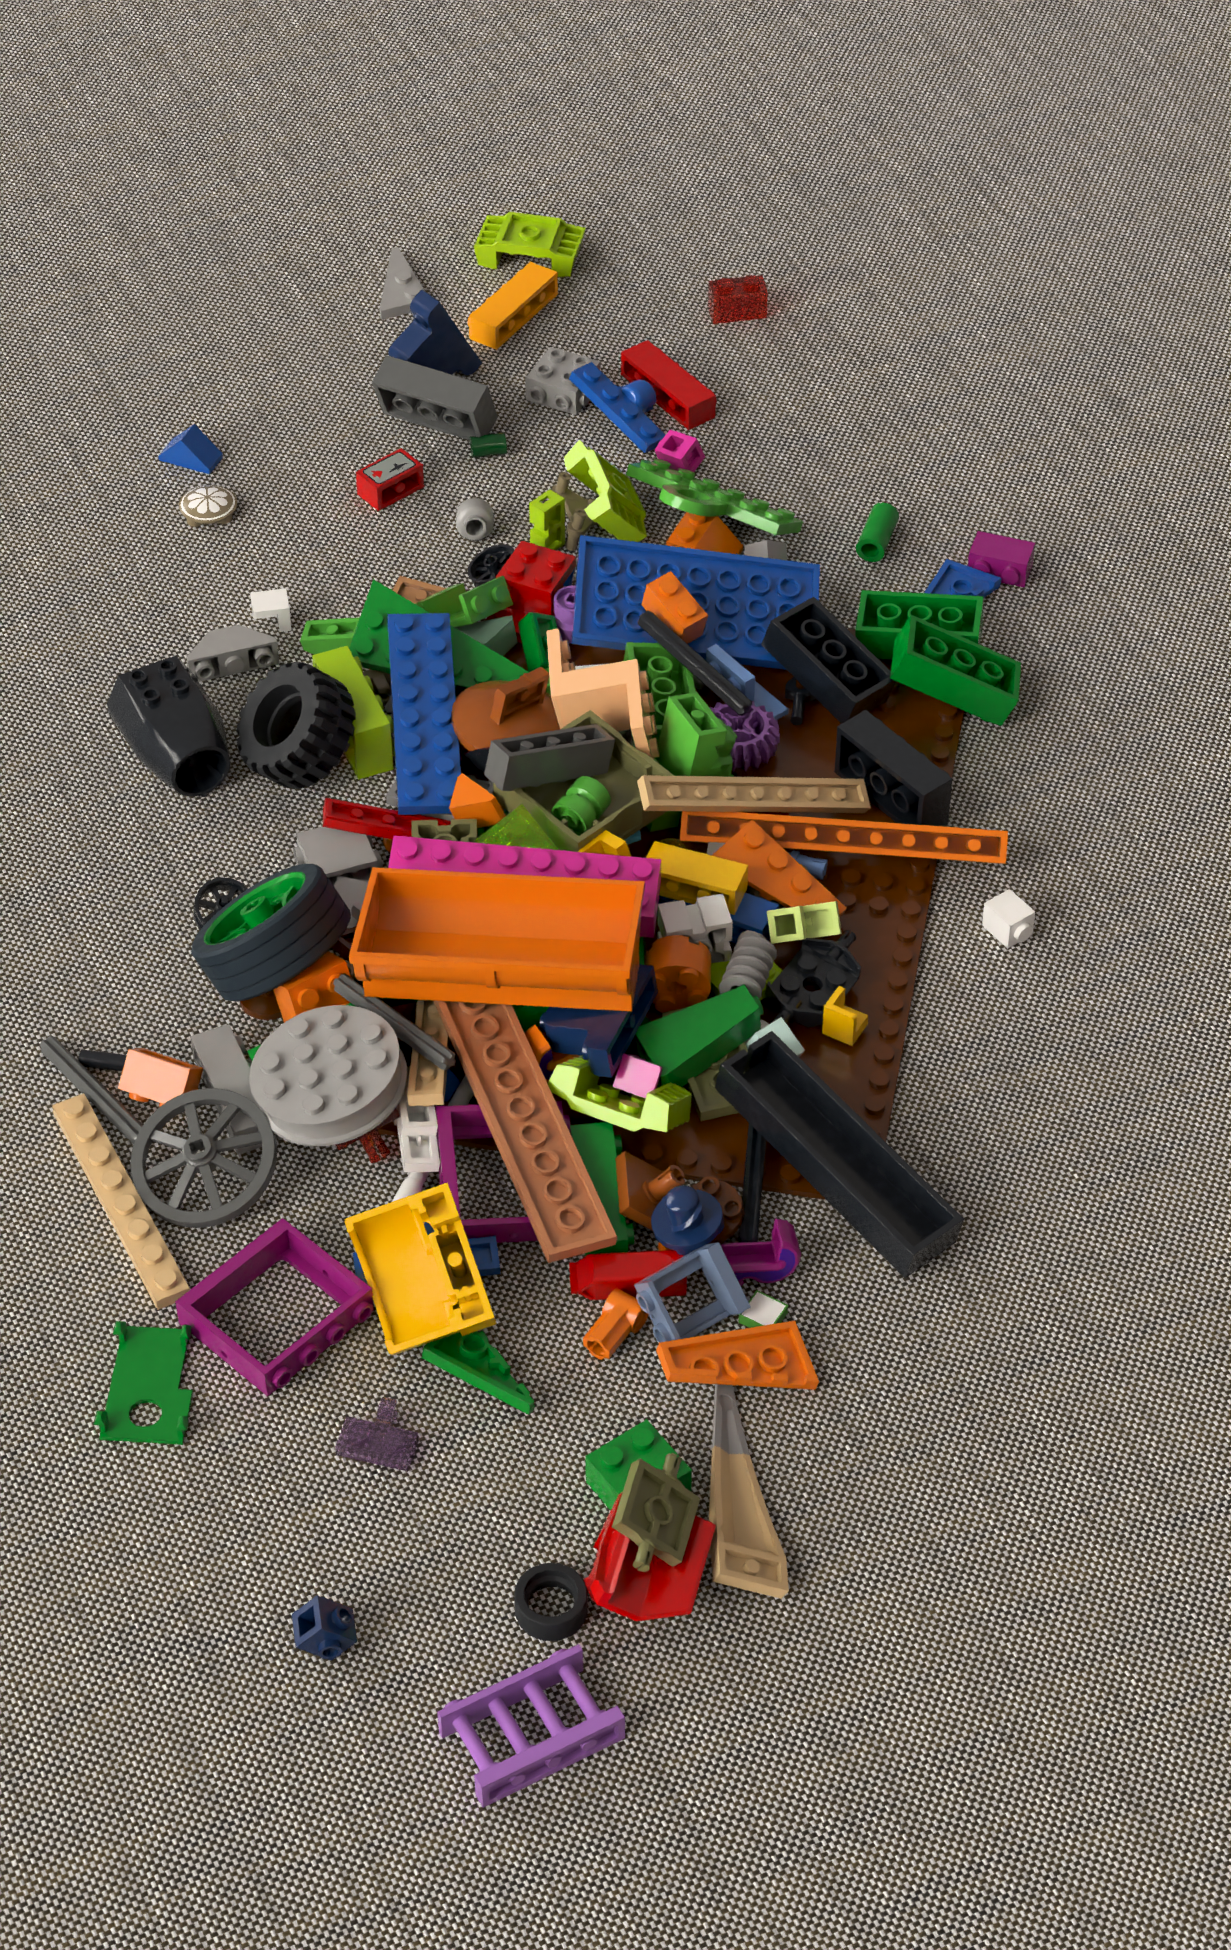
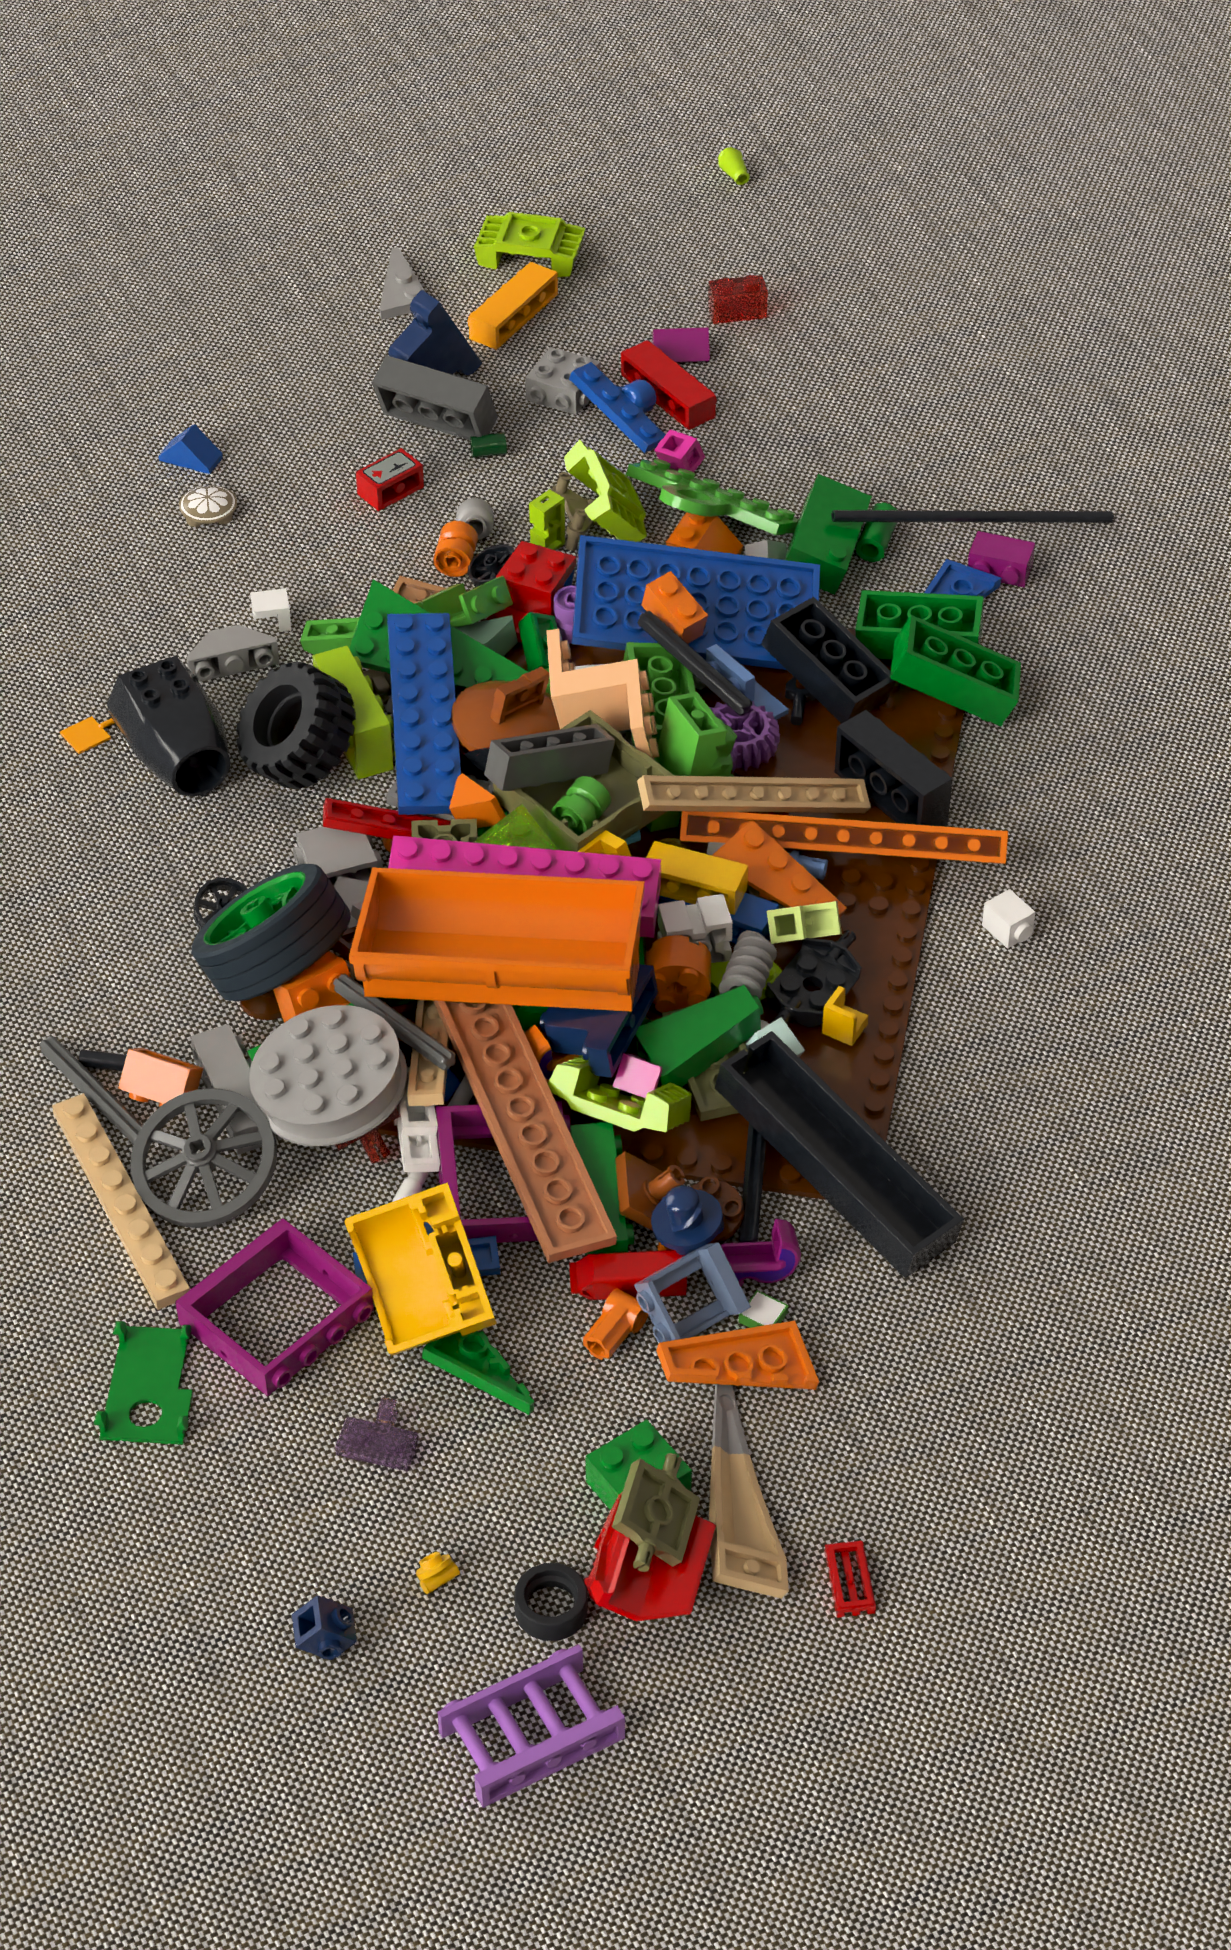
(87, 734): none -> light orange piece
(436, 1571): none -> yellow plate
(455, 548): none -> orange wheel
(683, 343): none -> magenta panel
(733, 164): none -> lime cone
(823, 541): none -> green brick
(853, 1605): none -> red tile
(972, 516): none -> black piece

